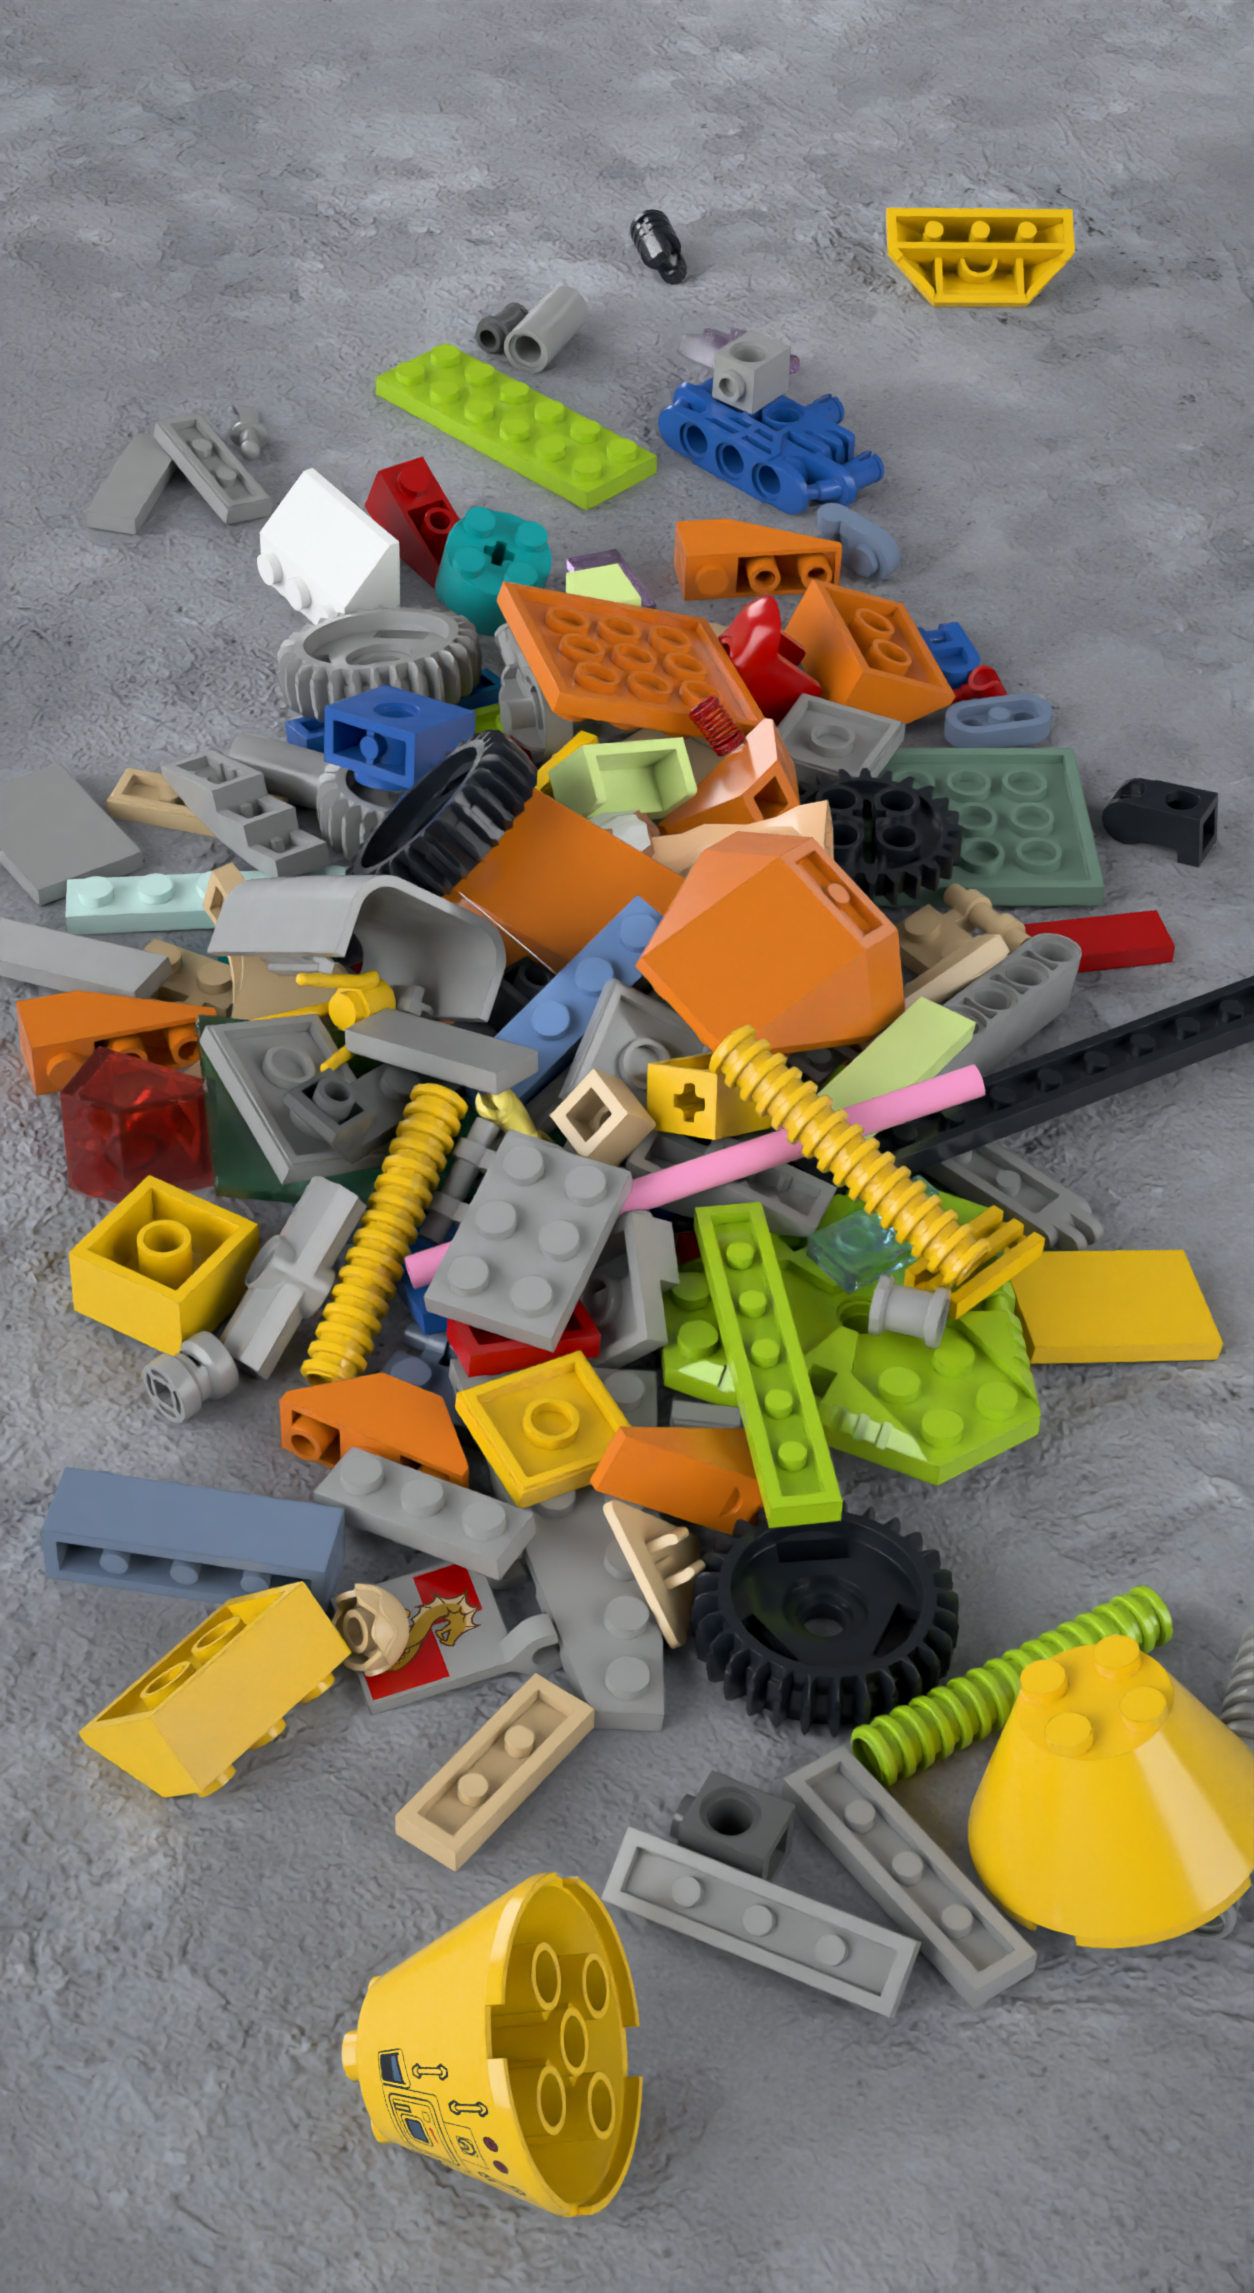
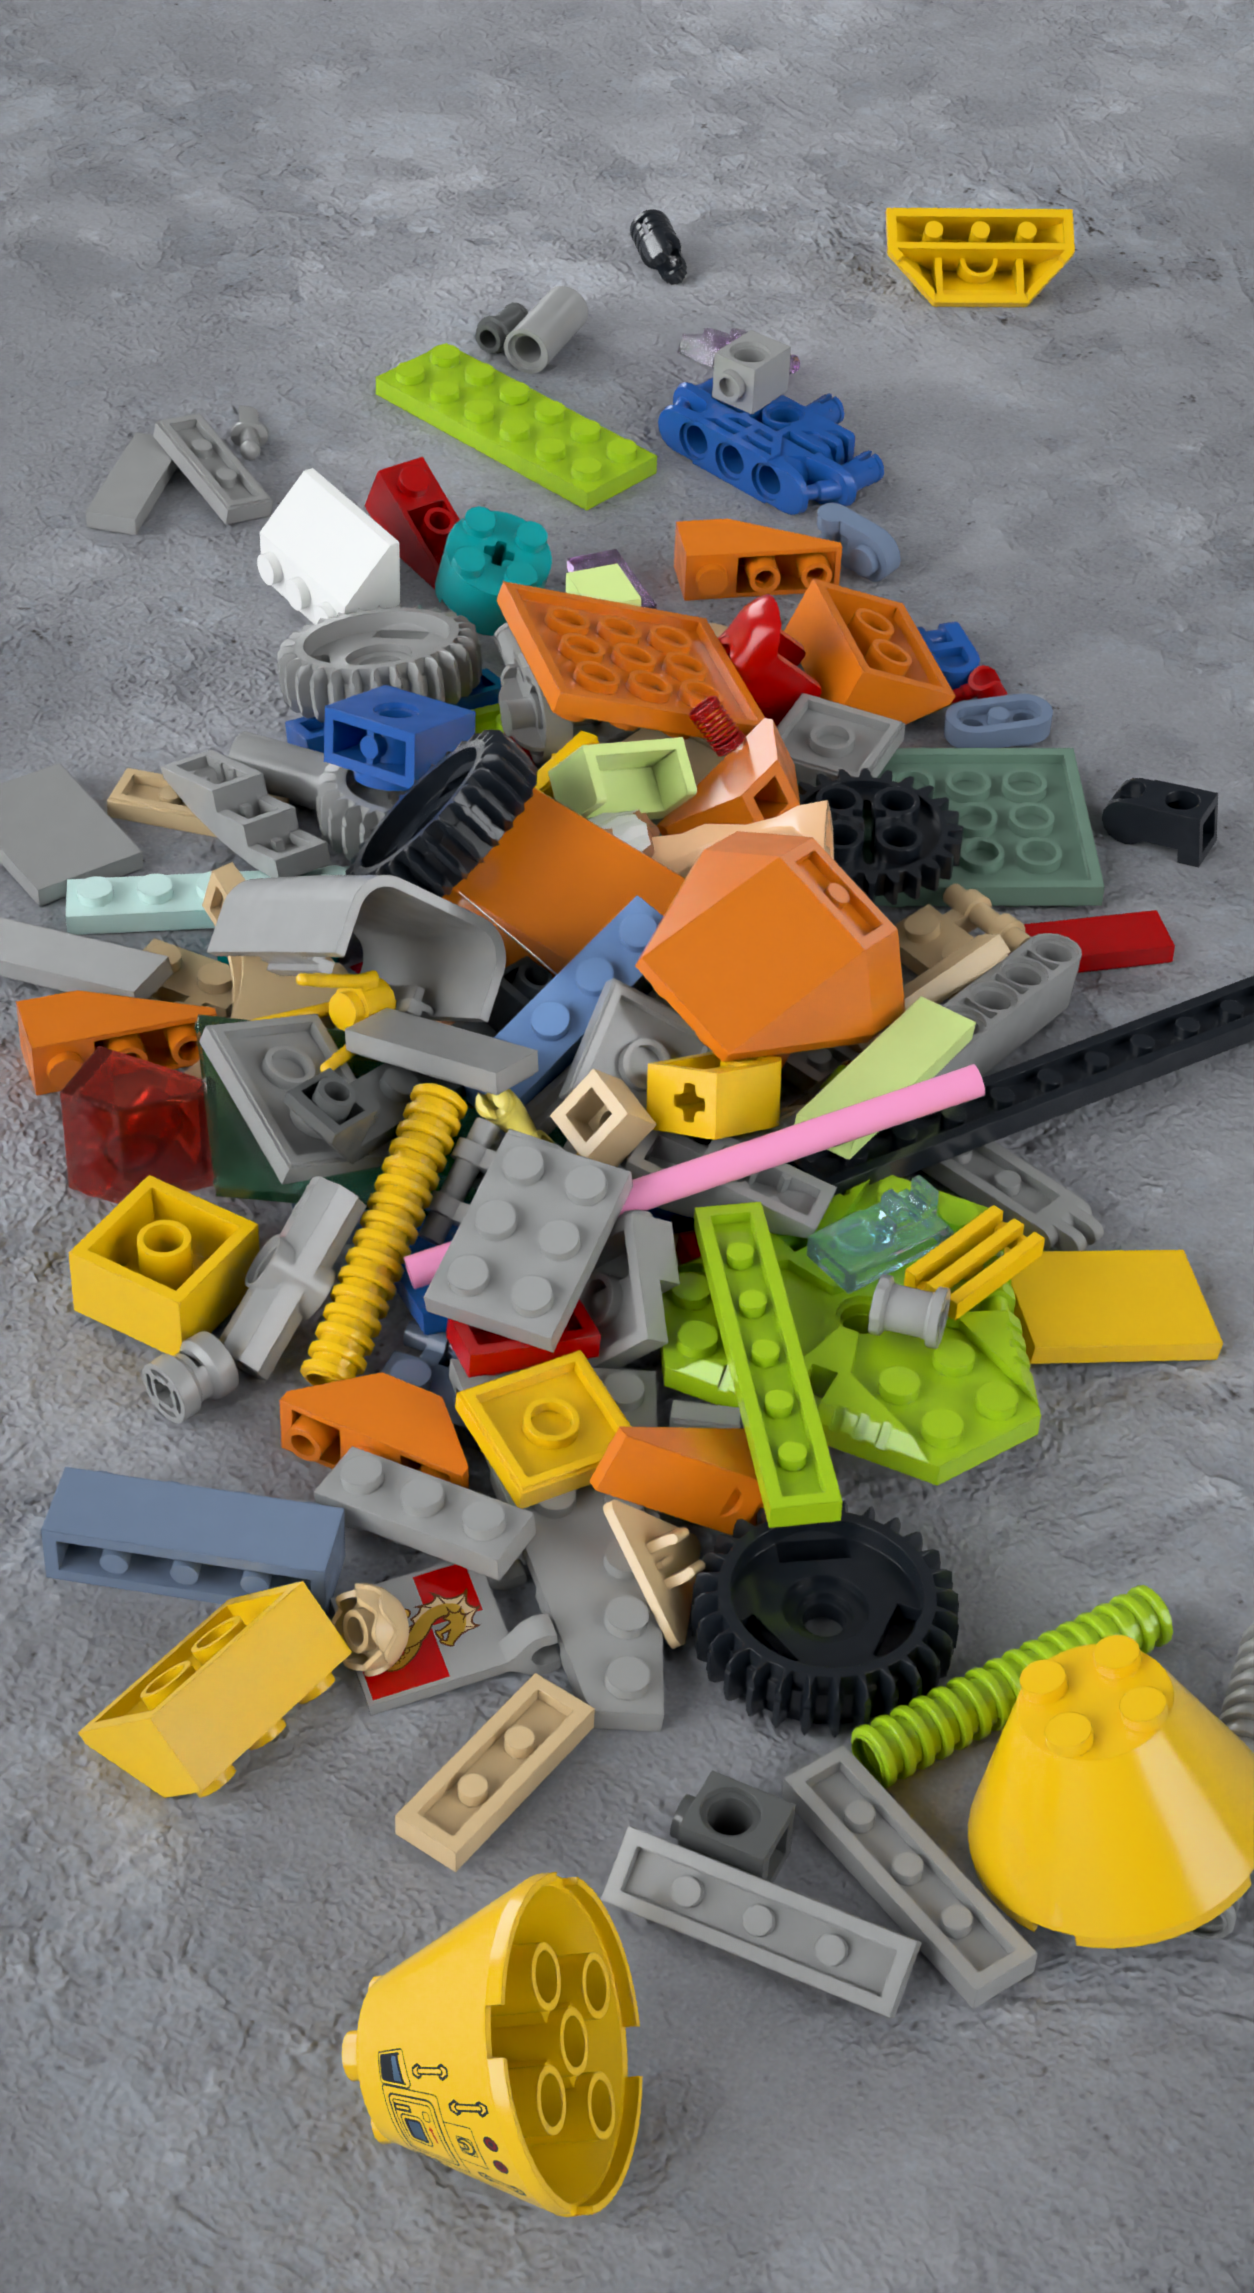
(849, 1155): yellow piece -> none

